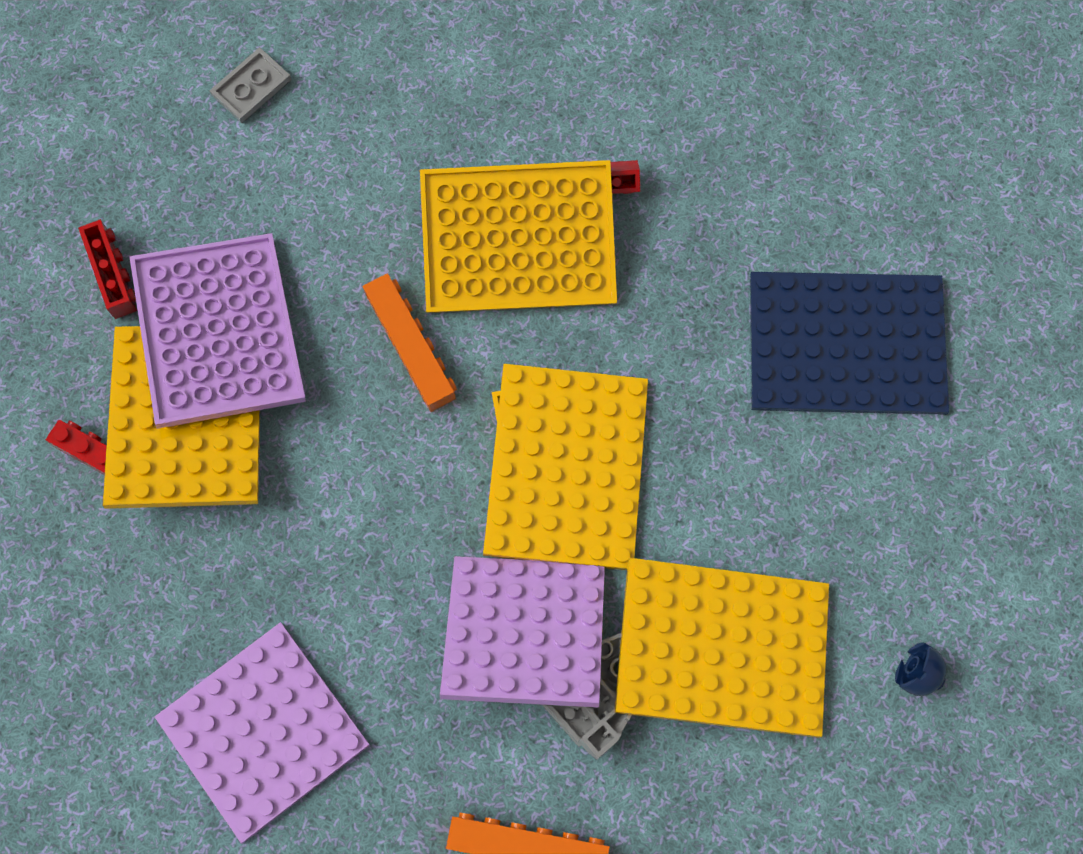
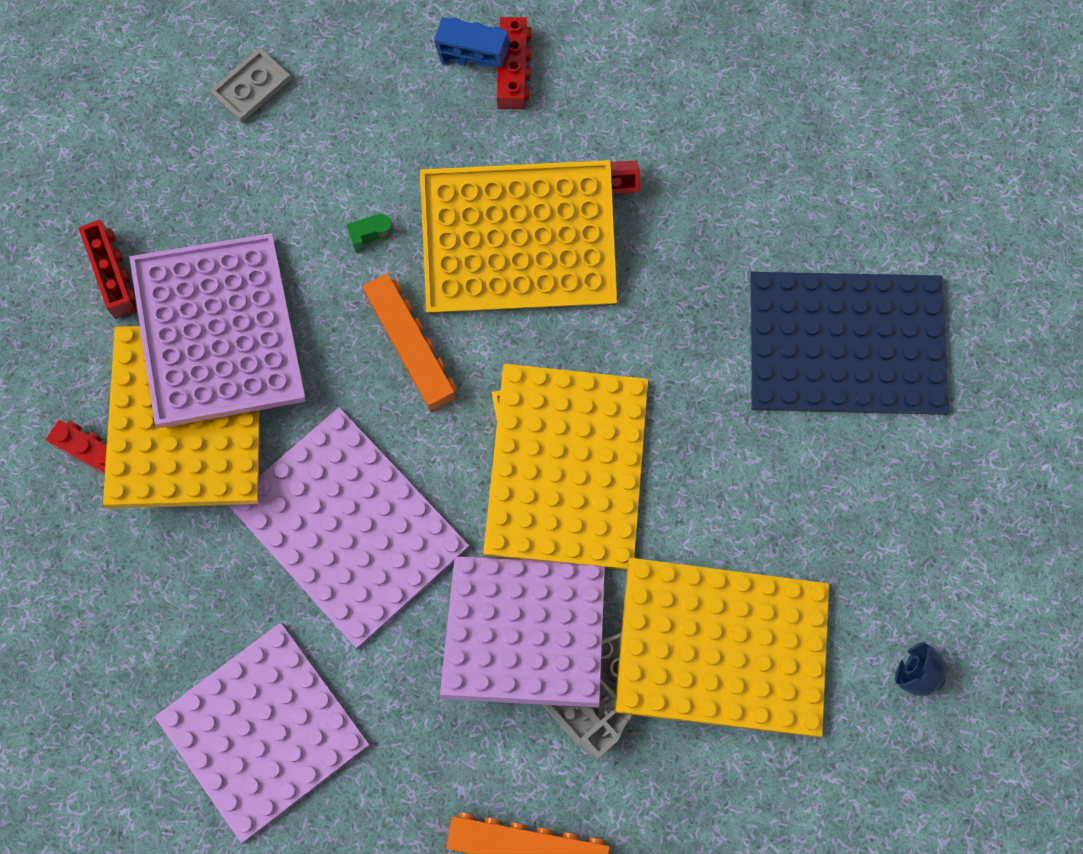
(350, 527): none -> lavender plate
(369, 229): none -> green leg
(471, 42): none -> blue wedge
(514, 73): none -> red brick

